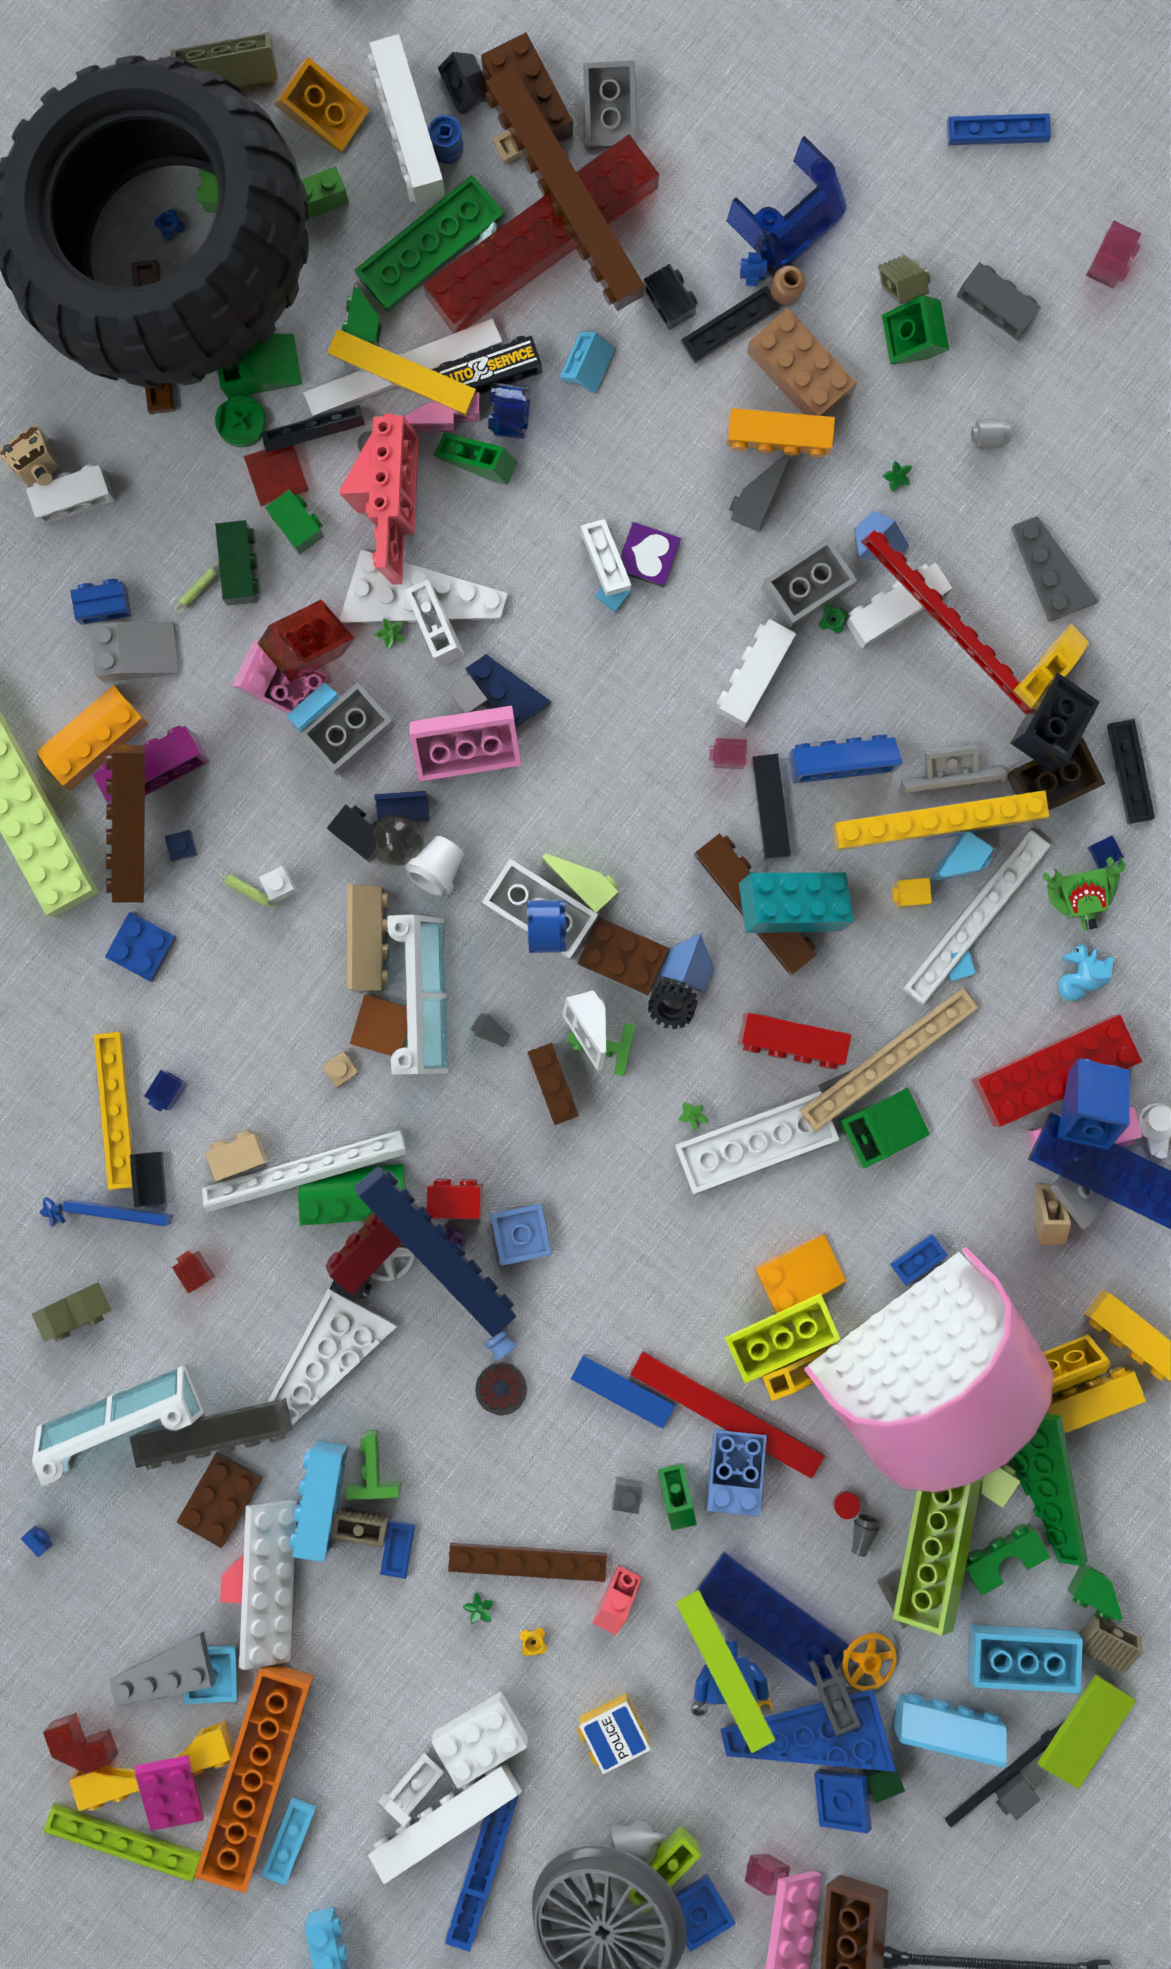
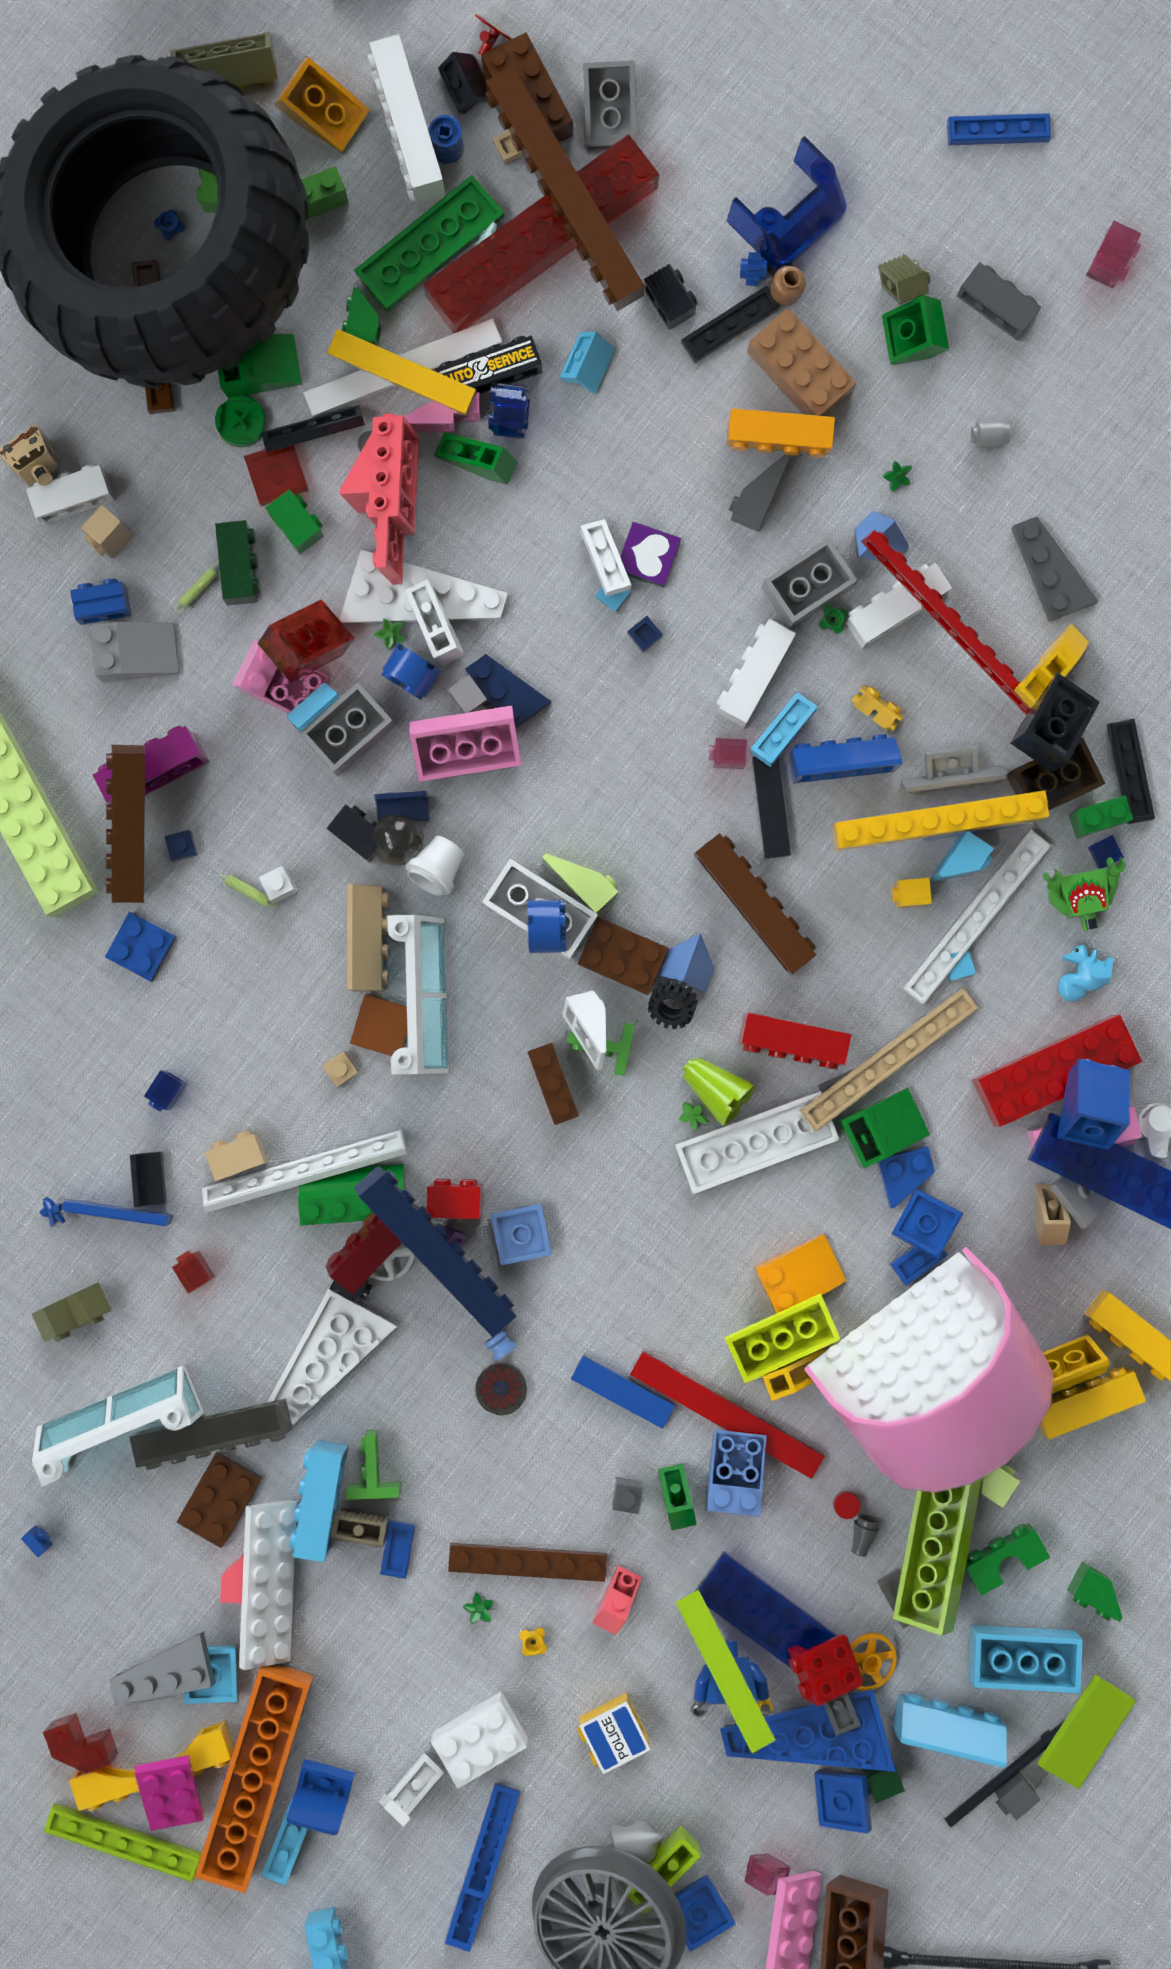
(88, 737): light orange slope -> none
(106, 532): none -> tan brick
(114, 1108): yellow plate -> none
(320, 1797): none -> blue bracket
(412, 670): none -> blue brick
(444, 1823): white brick -> none
(489, 38): none -> red shield
(490, 1030): dark grey cone -> none
(645, 634): none -> dark blue plate
(718, 1089): none -> lime cone
(783, 729): none -> medium azure plate
(795, 902): teal brick -> none
(825, 1670): none -> red bracket
(871, 701): none -> yellow hinge
(904, 1173): none -> blue wing
(927, 1224): none -> blue tile
(1047, 1477): green wing -> none
(1100, 816): none -> green brick
(1110, 1643): dark tan brick -> none

